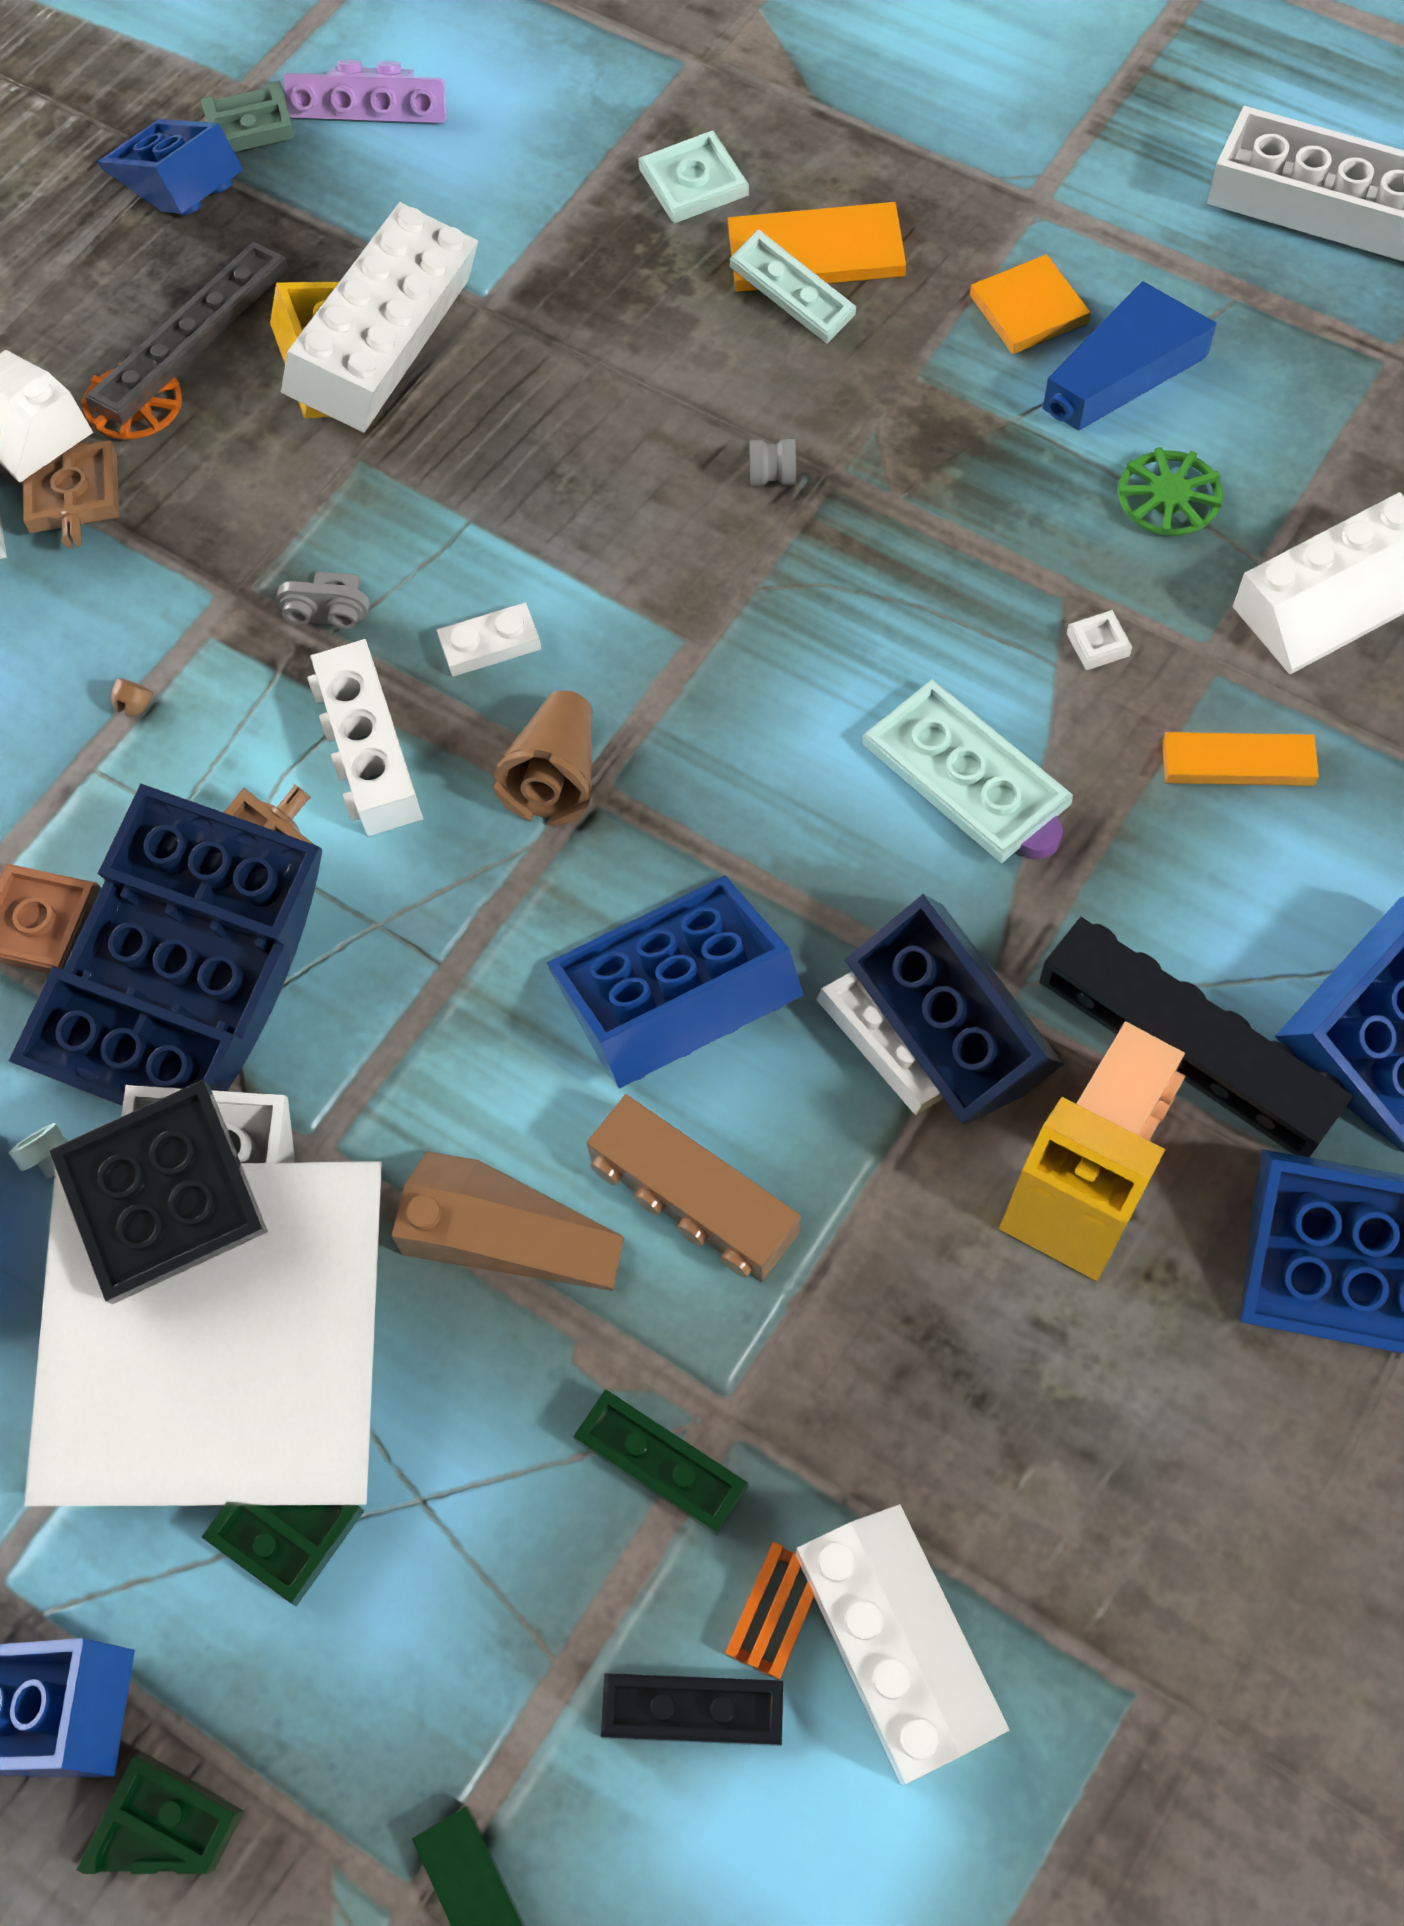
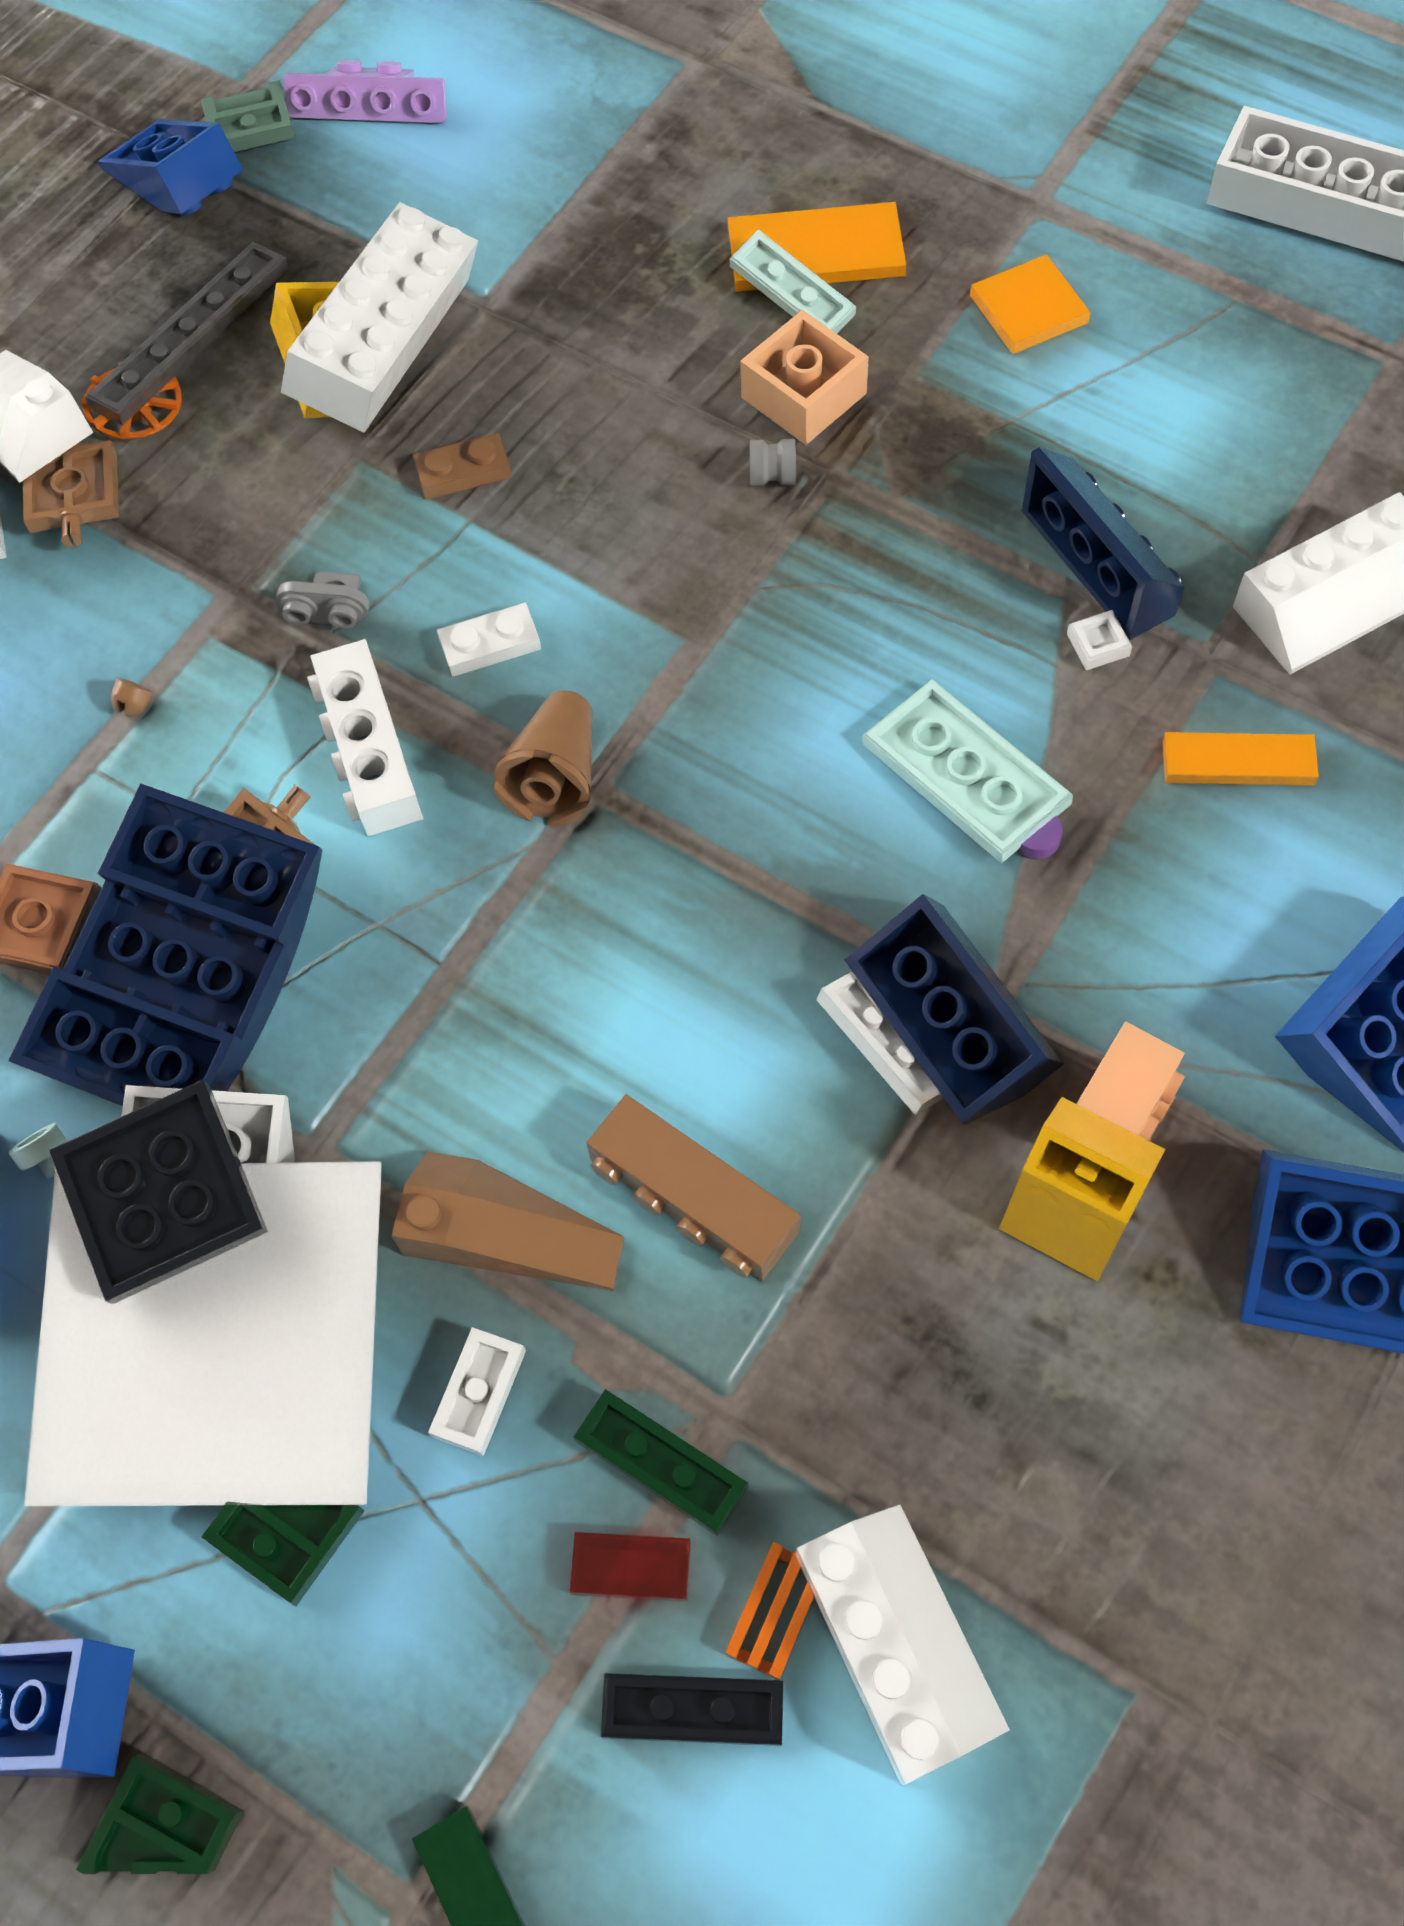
(462, 466): none -> medium nougat plate
(477, 1391): none -> white plate
(630, 1566): none -> clear red tile
(676, 980): blue slope -> none
(693, 176): light aqua tile -> none
(804, 377): none -> light nougat brick
(1099, 543): none -> dark blue slope
(1127, 355): blue slope -> none
(1170, 491): bright green wheel -> none
(1222, 1052): black brick -> none

